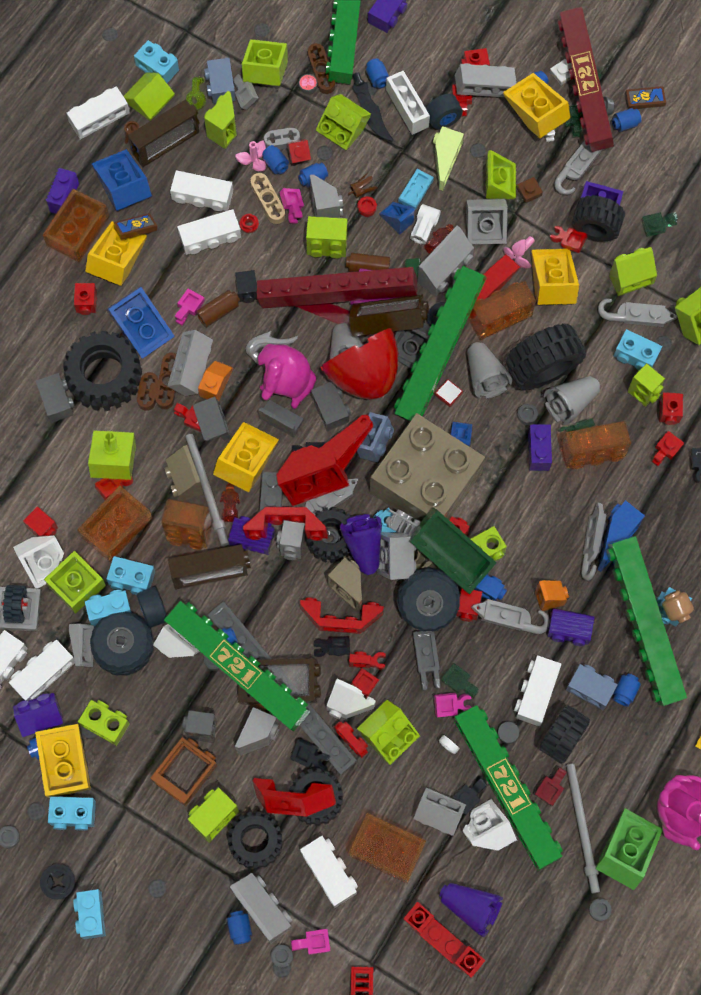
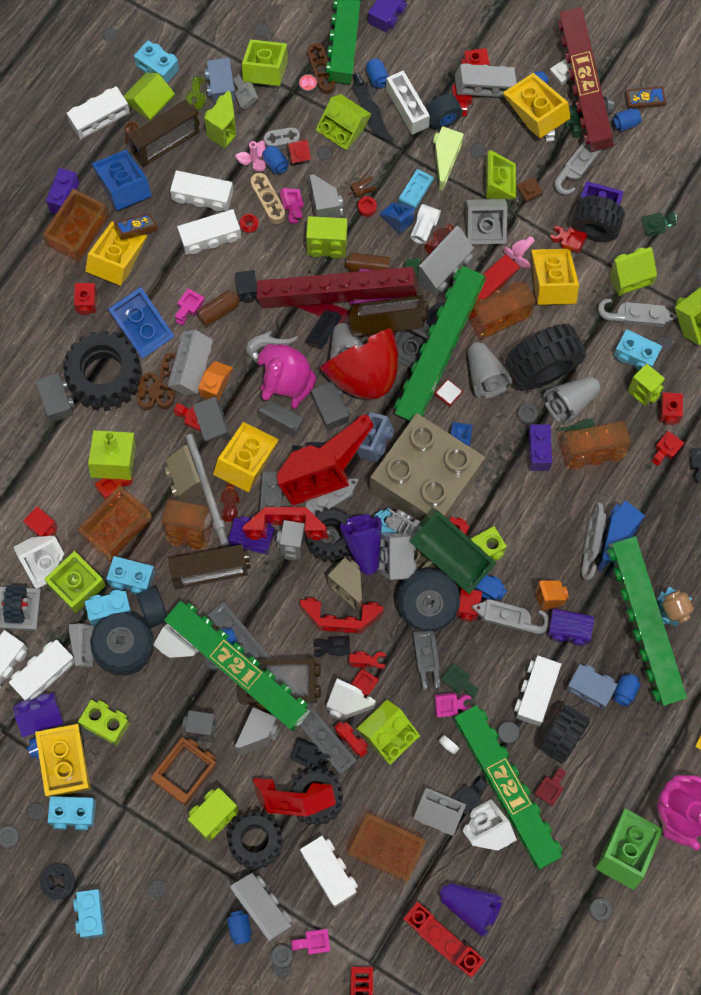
(317, 169): blue brick -> none
(323, 329): none -> black plate
(590, 870): light grey bar -> none

